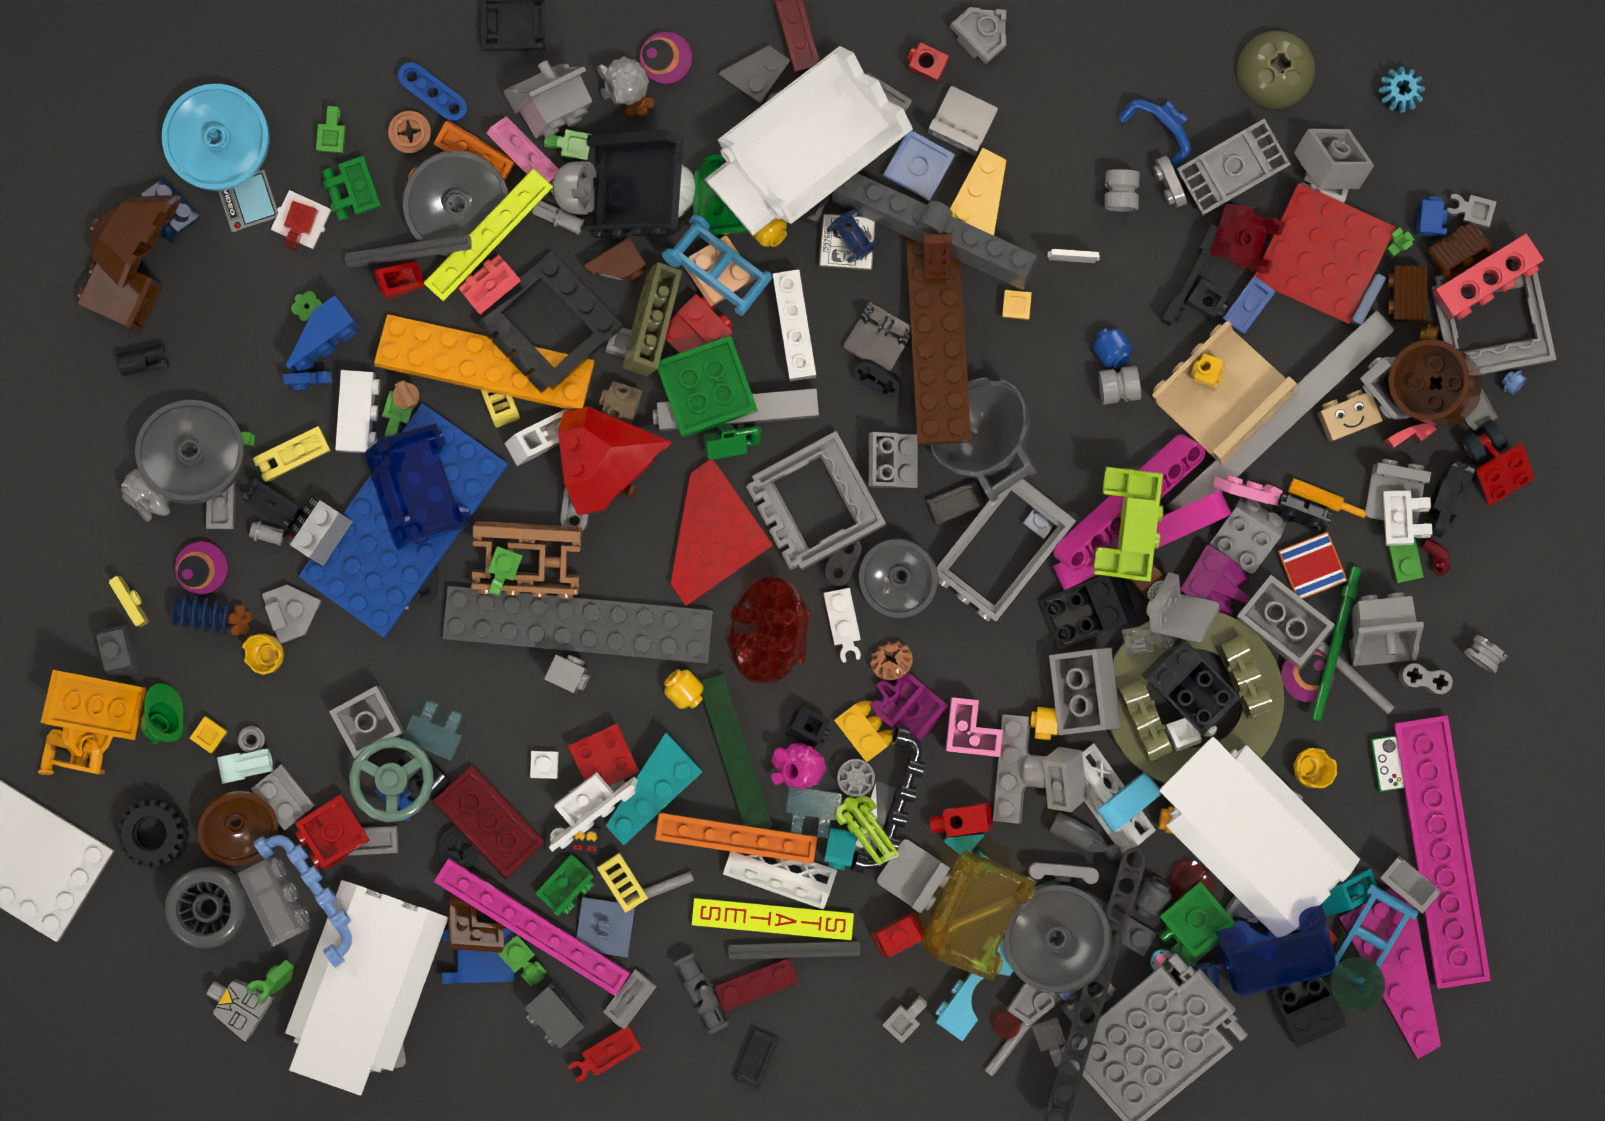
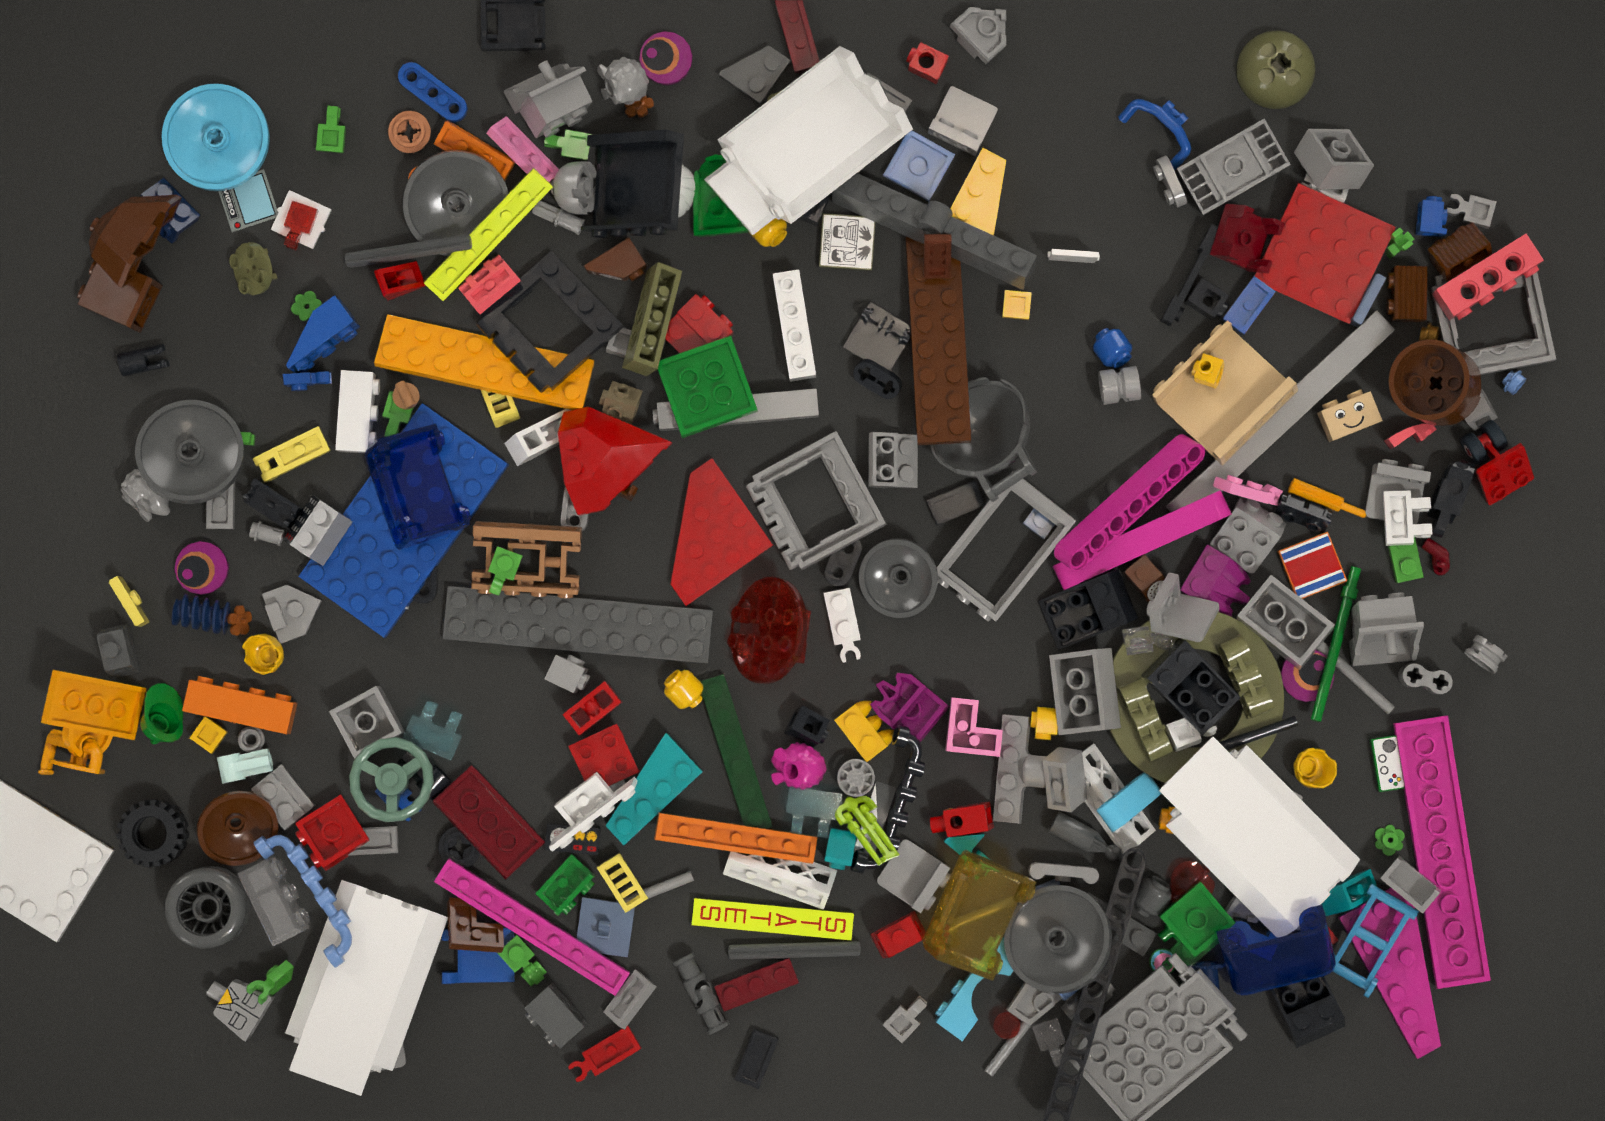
(240, 706): none -> orange brick
(252, 268): none -> olive plate
(359, 187): green plate -> none
(544, 764): white plate -> none
(592, 708): none -> red brick
(700, 227): dark azure piece -> none
(730, 441): green piece -> none
(732, 277): light nougat plate -> none
(855, 238): dark blue hose -> none
(889, 670): nougat gear -> none
(1121, 190): light grey wheel -> none
(1137, 527): lime bracket -> none
(1259, 733): none -> black bar
(1373, 983): clear green plate -> none
(1376, 386): light grey bracket -> none
(1382, 839): none -> bright green plant
(1411, 89): medium azure gear -> none

